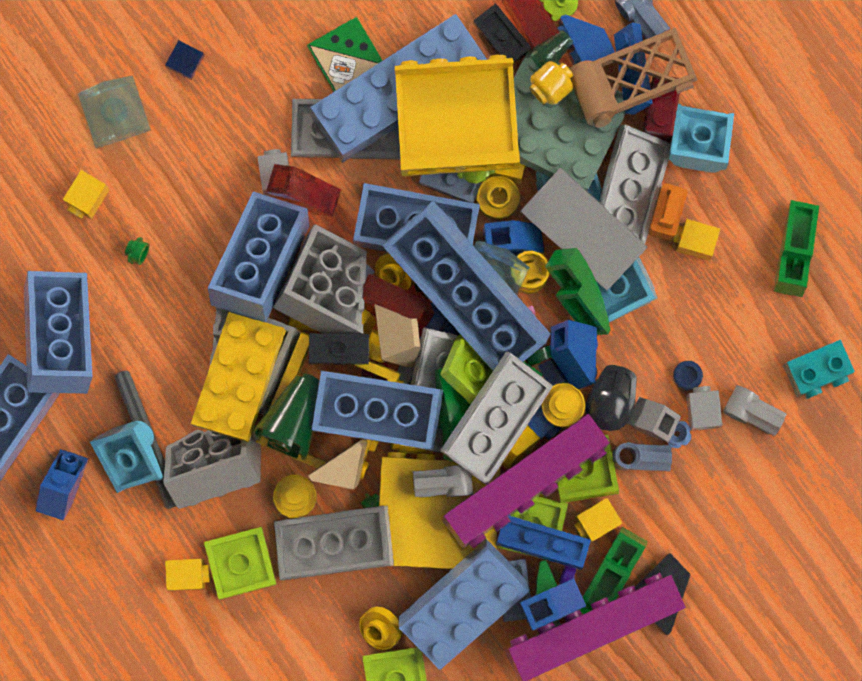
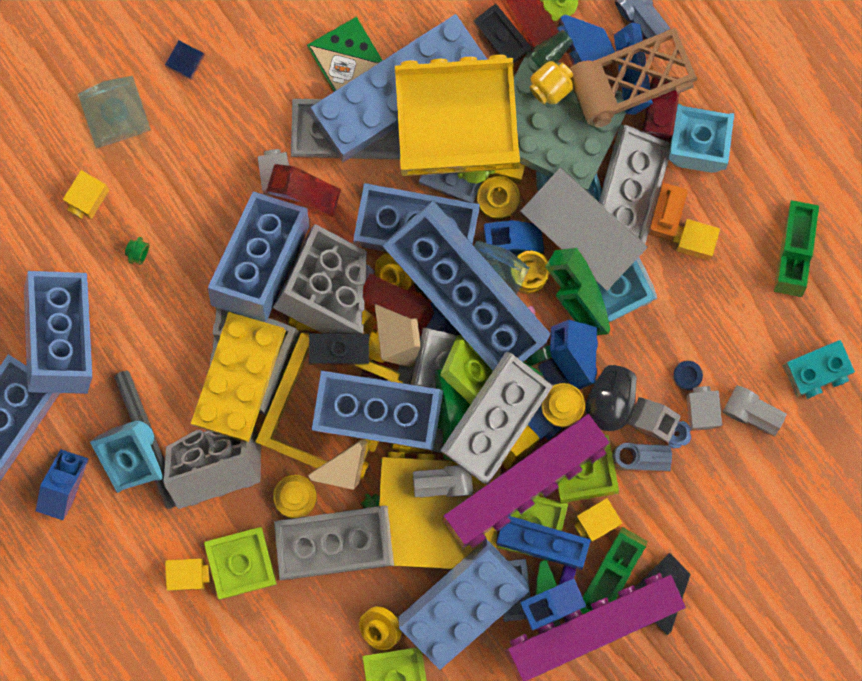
(291, 418): dark green cone -> none

